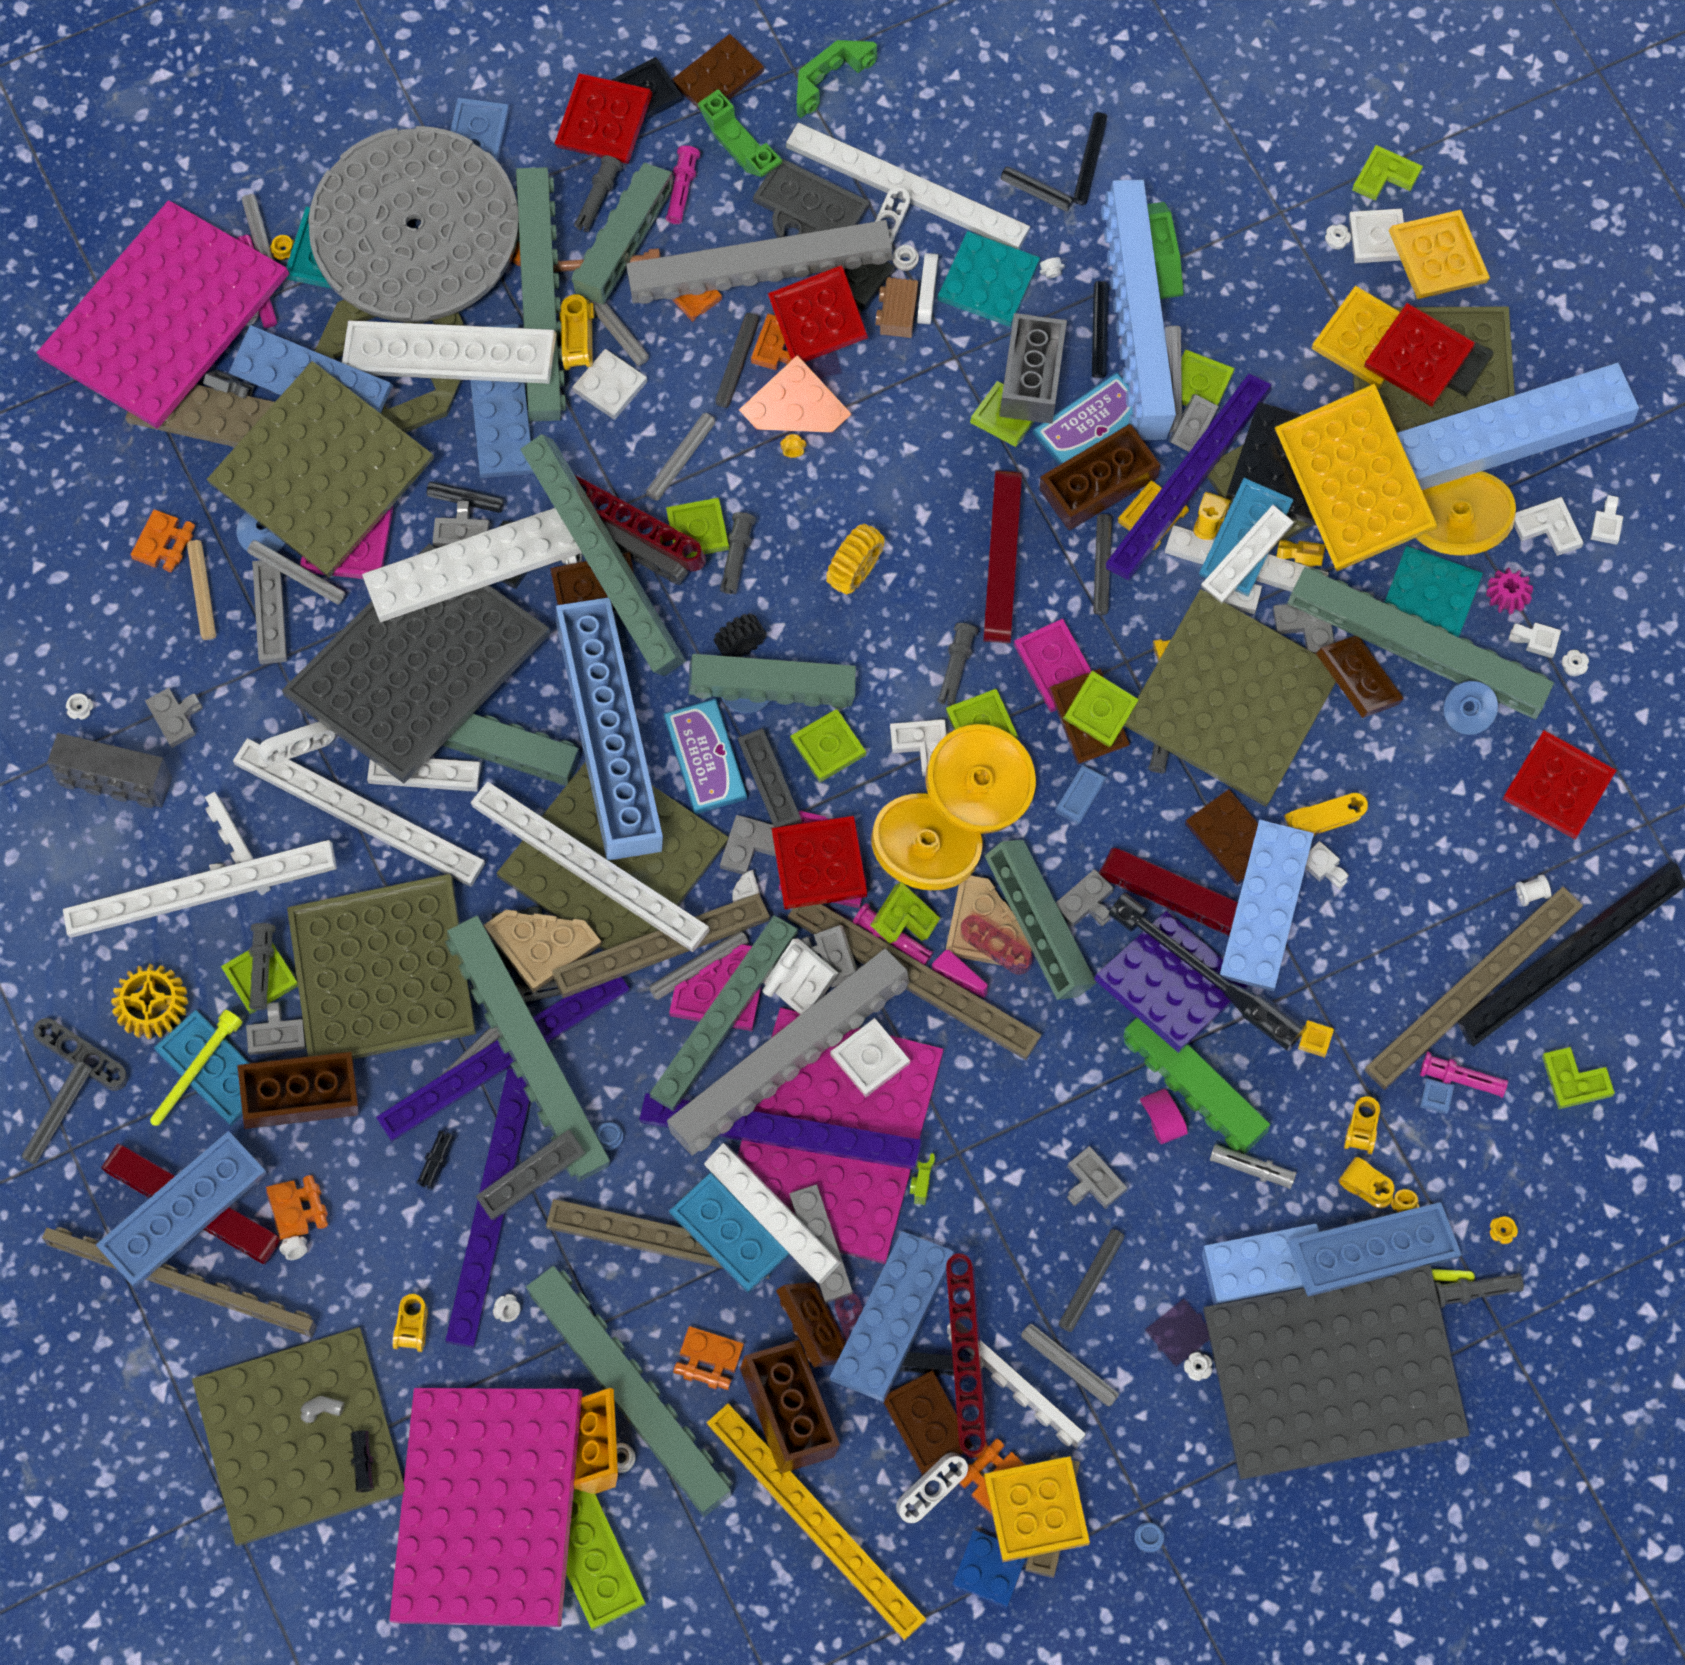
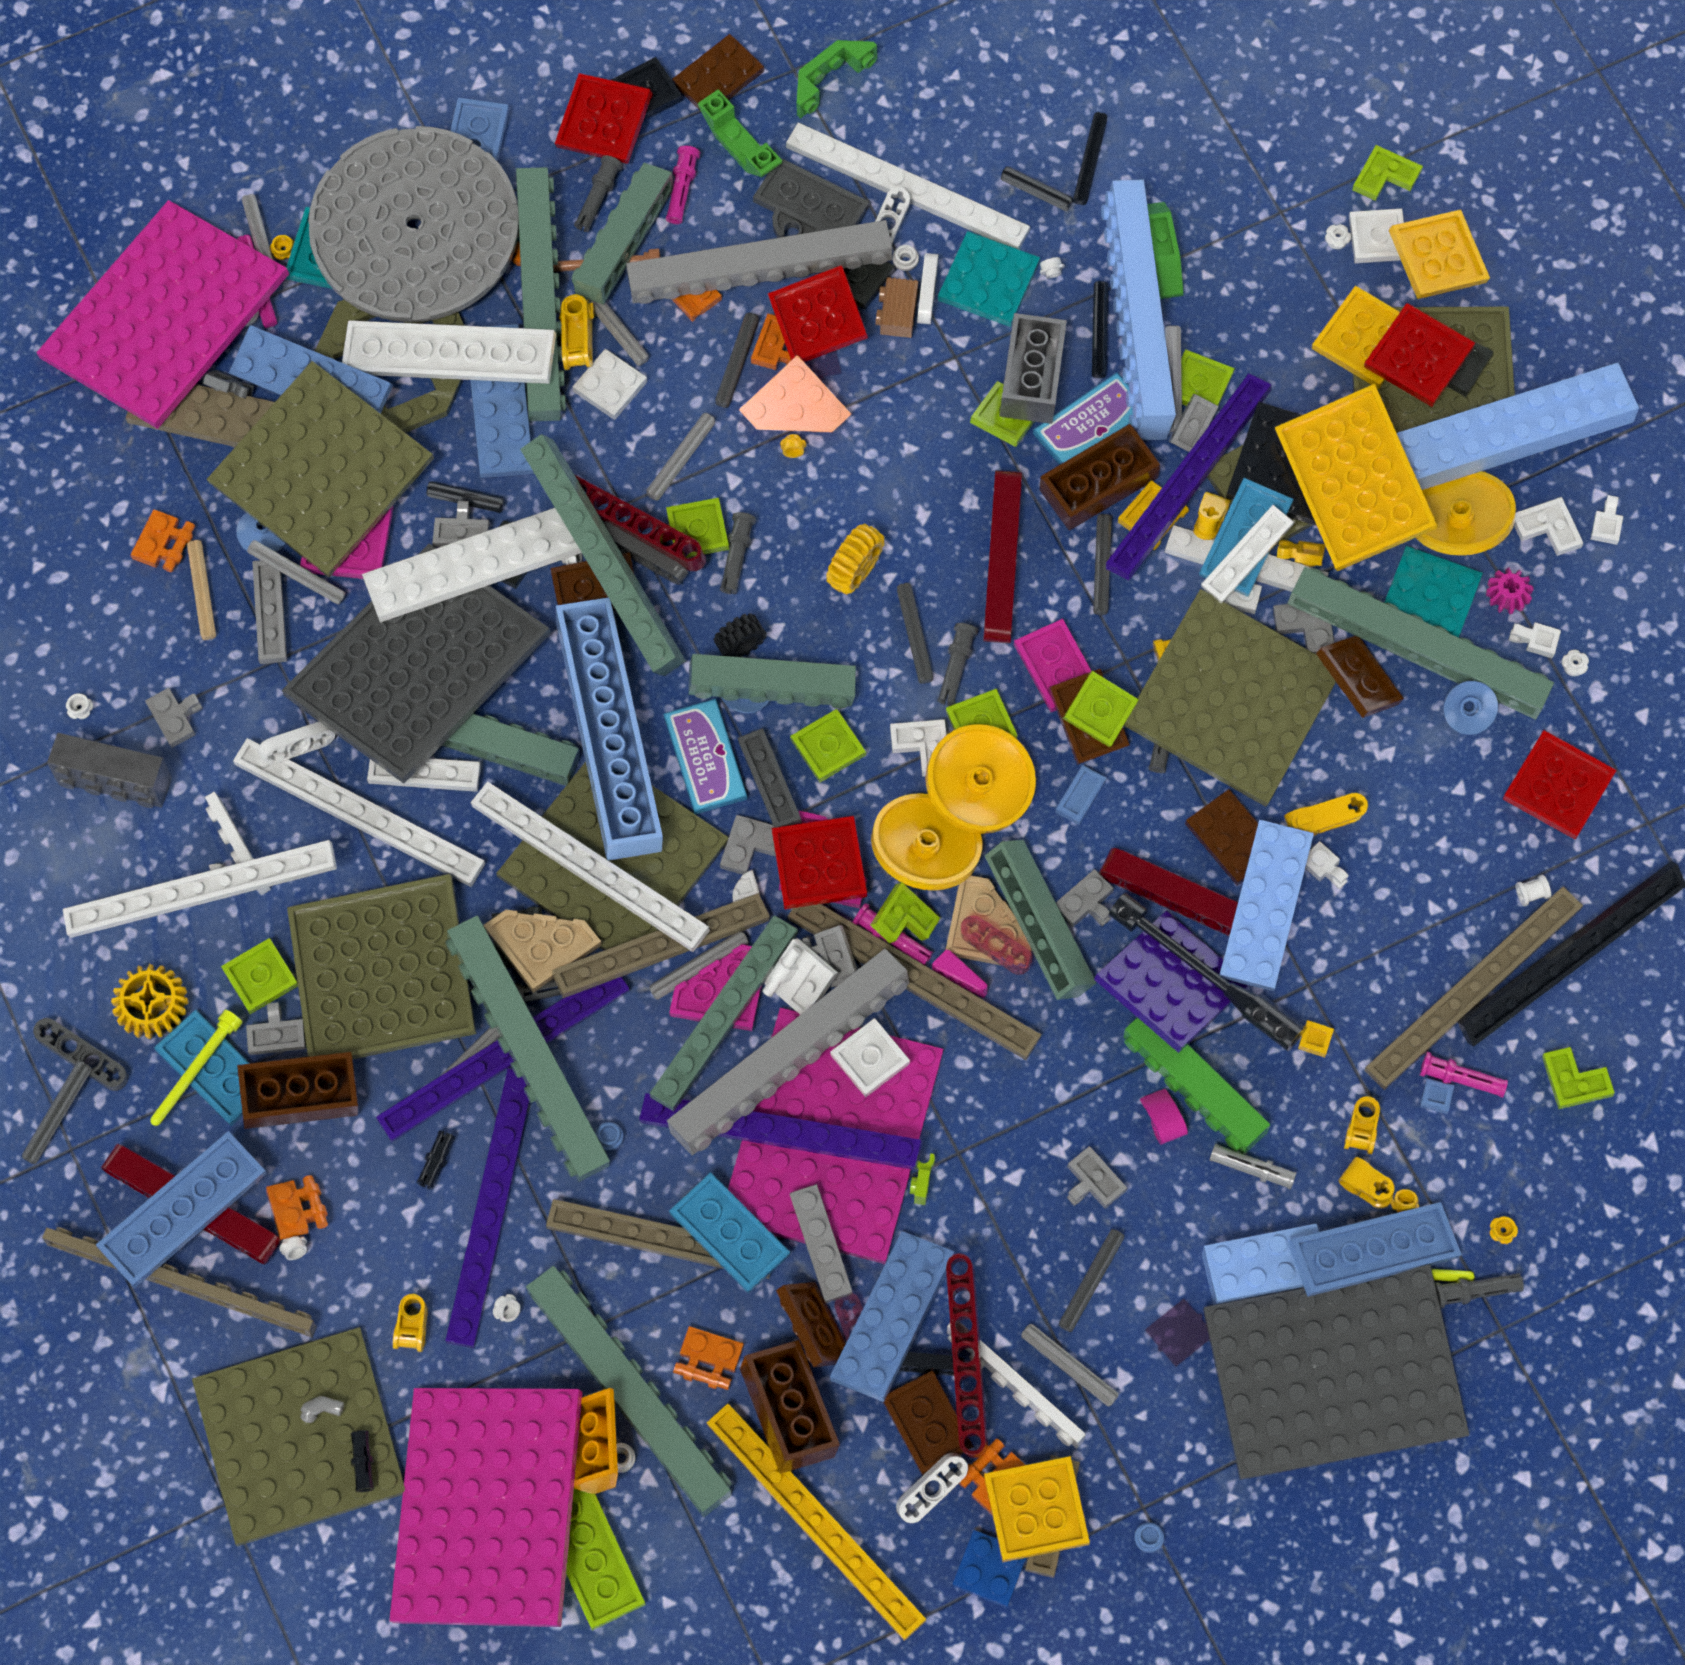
(261, 953): dark grey pin -> none
(531, 1175): dark grey plate -> none
(772, 1213): white plate -> none
(914, 633): none -> dark grey axle
(1198, 1374): white plate -> none

